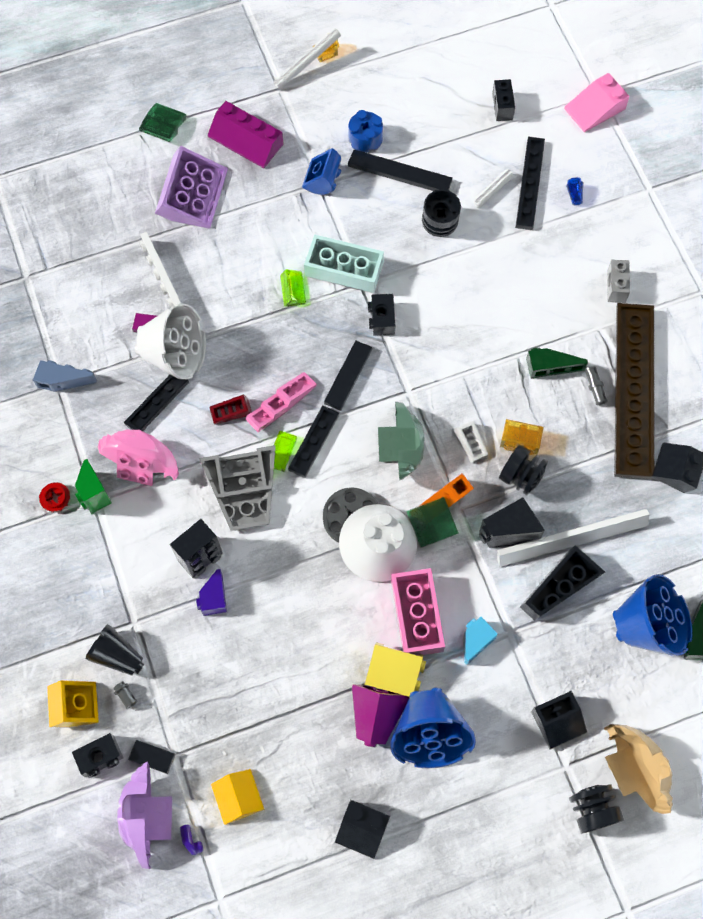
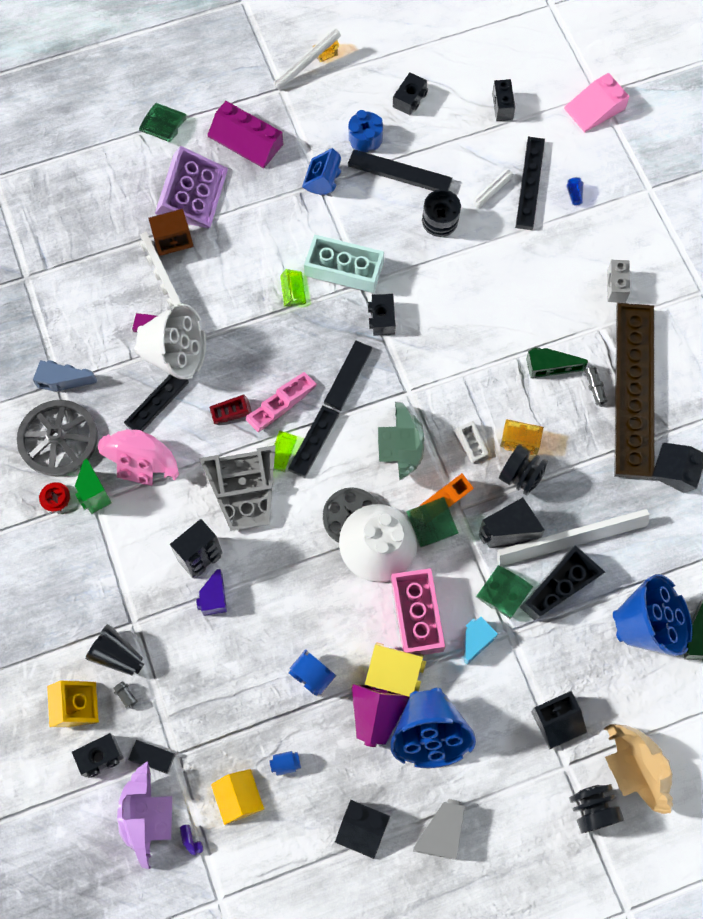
(59, 440): none -> flat silver wheel
(171, 232): none -> reddish brown slope
(285, 763): none -> blue brick
(313, 672): none -> blue brick
(410, 93): none -> black brick
(443, 832): none -> light grey slope
(504, 591): none -> clear green slope

